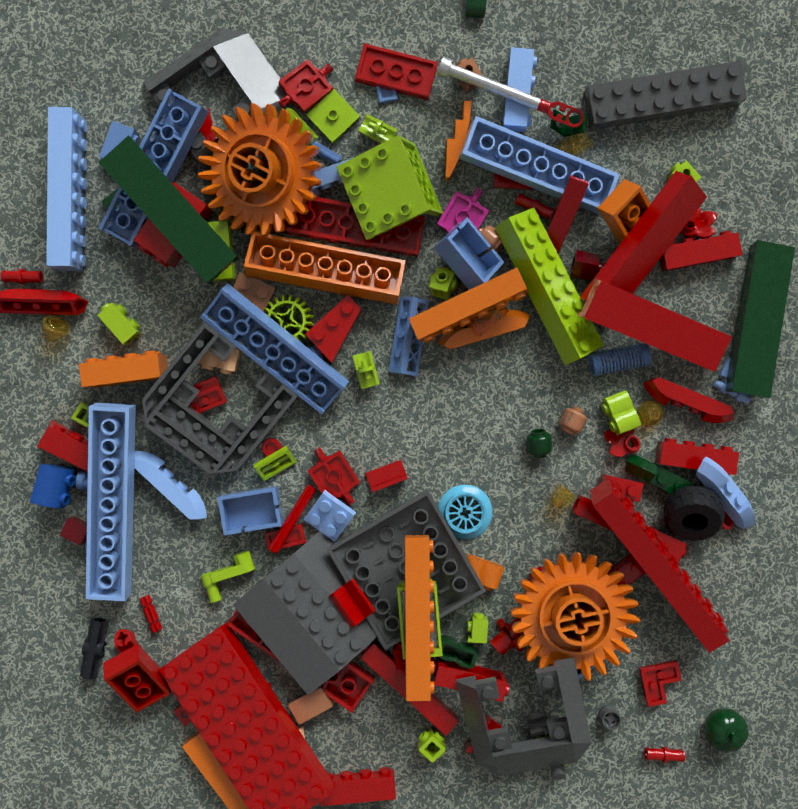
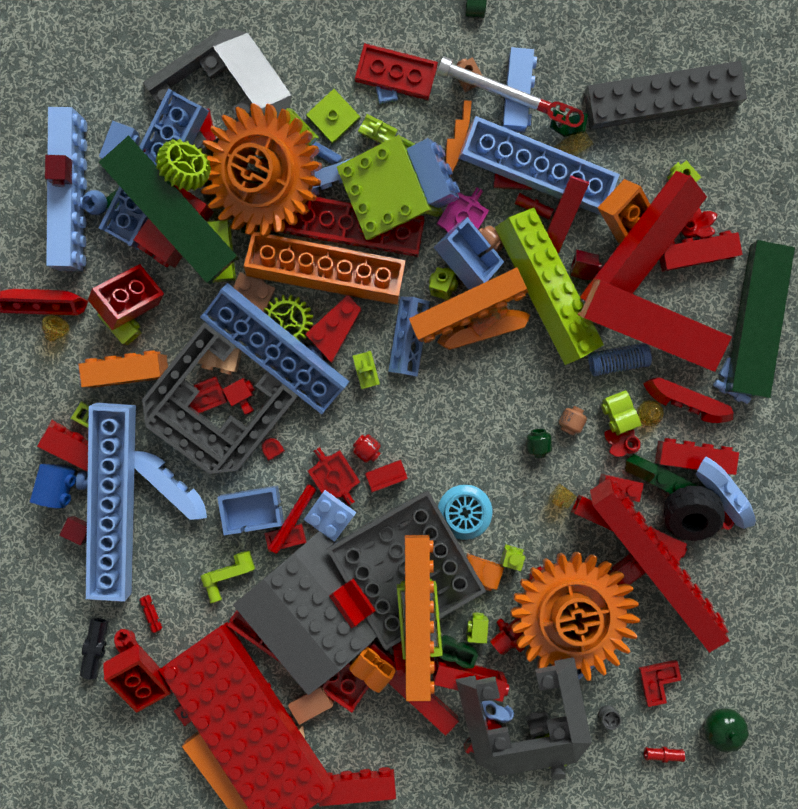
(22, 276): red pin -> none
(58, 170): none -> dark red brick
(94, 202): none -> medium blue piece
(125, 296): none -> red brick
(185, 161): none -> lime gear
(240, 393): none -> red brick
(272, 461): lime tile -> none
(305, 86): red plate -> none
(366, 448): none -> red head
(372, 669): none -> orange brick
(433, 173): none -> medium blue piece
(434, 750): lime brick -> none
(502, 714): none -> light blue piece
(512, 557): none -> lime brick

